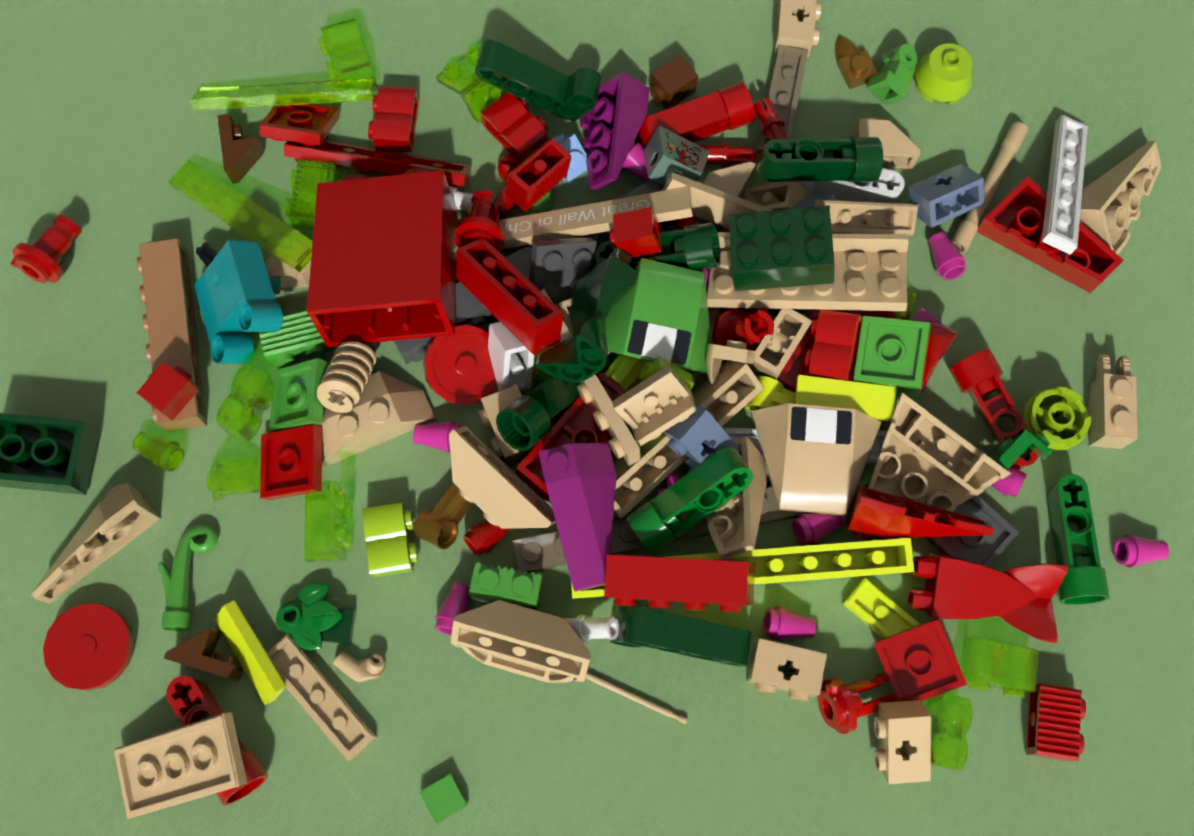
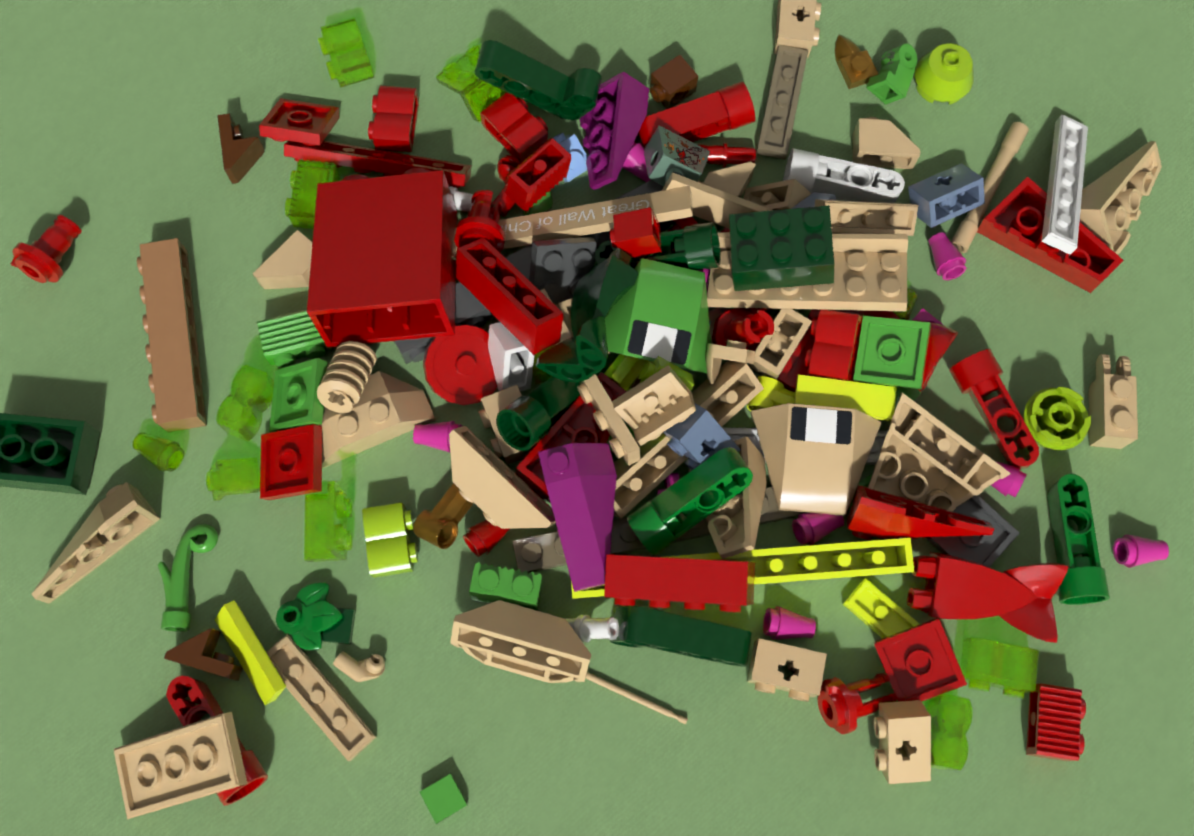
(88, 647): red wheel -> none
(168, 390): red brick -> none
(236, 299): teal piece -> none
(243, 215): clear neon green tile -> none
(284, 93): clear neon green tile -> none
(455, 604): dark pink cone -> none
(771, 124): red axle -> none
(822, 160): dark green beam -> none
(1012, 450): green bracket -> none

